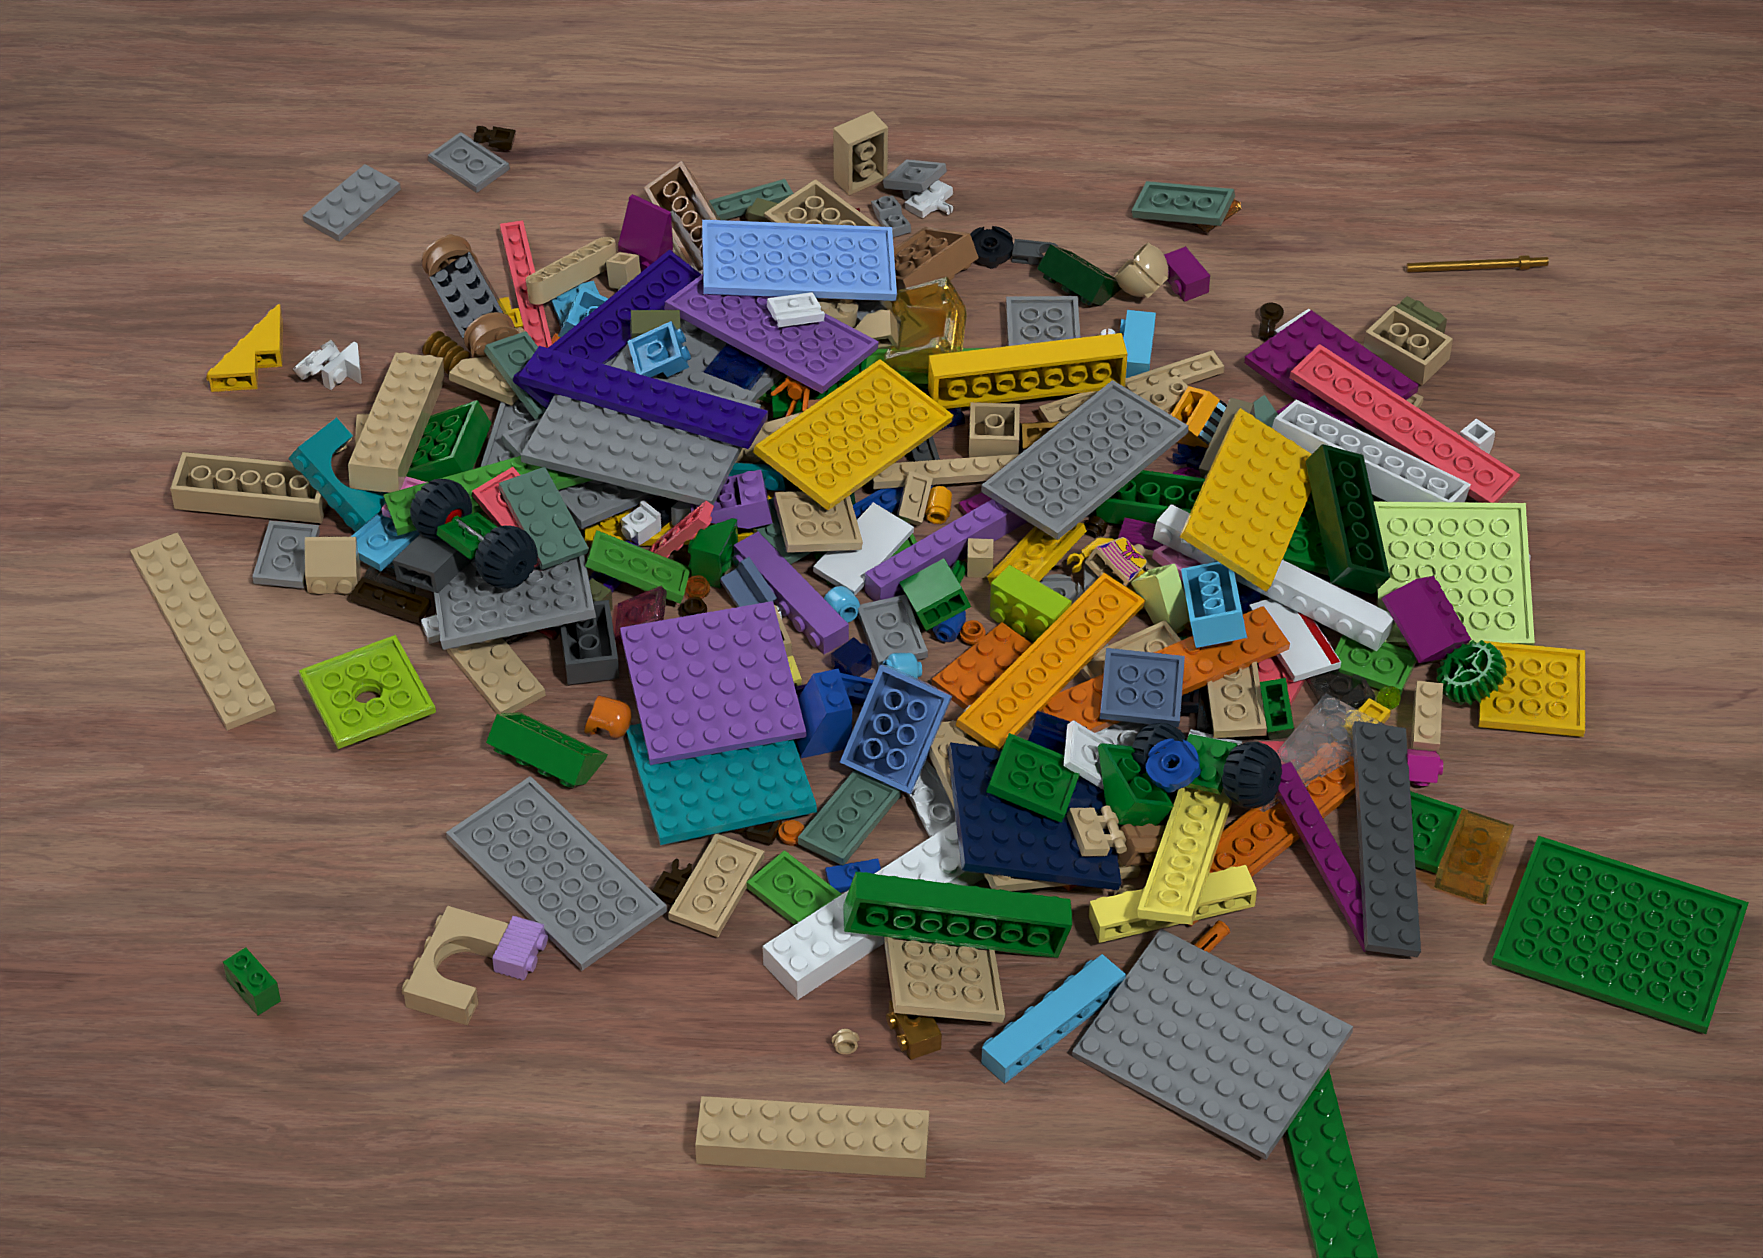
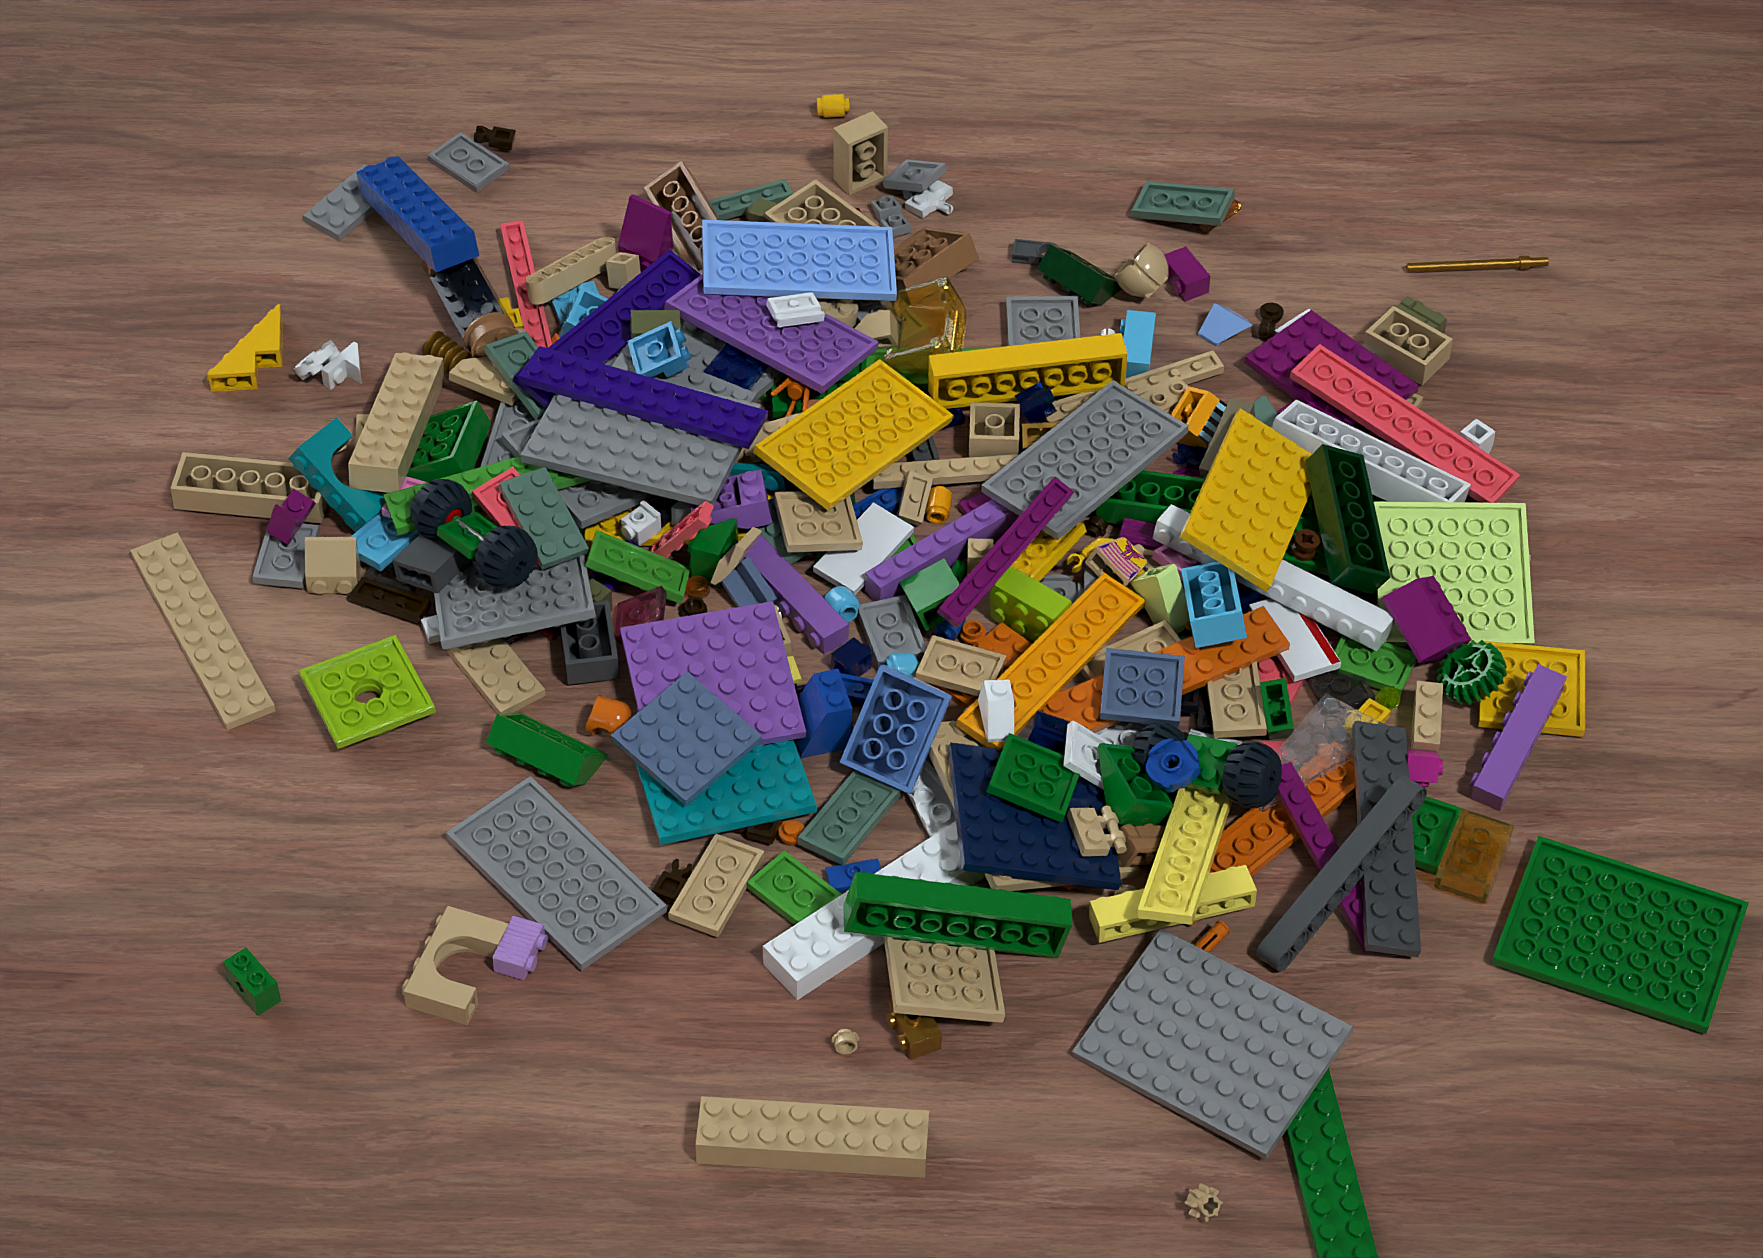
(290, 516): none -> magenta slope
(417, 214): none -> blue brick
(686, 738): none -> sand blue plate
(735, 555): none -> tan slope
(833, 105): none -> yellow brick
(959, 665): none -> tan plate
(996, 255): black plate -> none
(997, 709): none -> white slope
(1005, 552): none -> magenta plate
(1036, 402): none -> clear blue brick
(1051, 1019): medium azure brick -> none
(1203, 1202): none -> tan gear
(1222, 324): none -> light blue slope
(1305, 545): none -> reddish brown wheel
(1341, 873): none -> dark grey beam
(1518, 737): none -> medium lavender brick

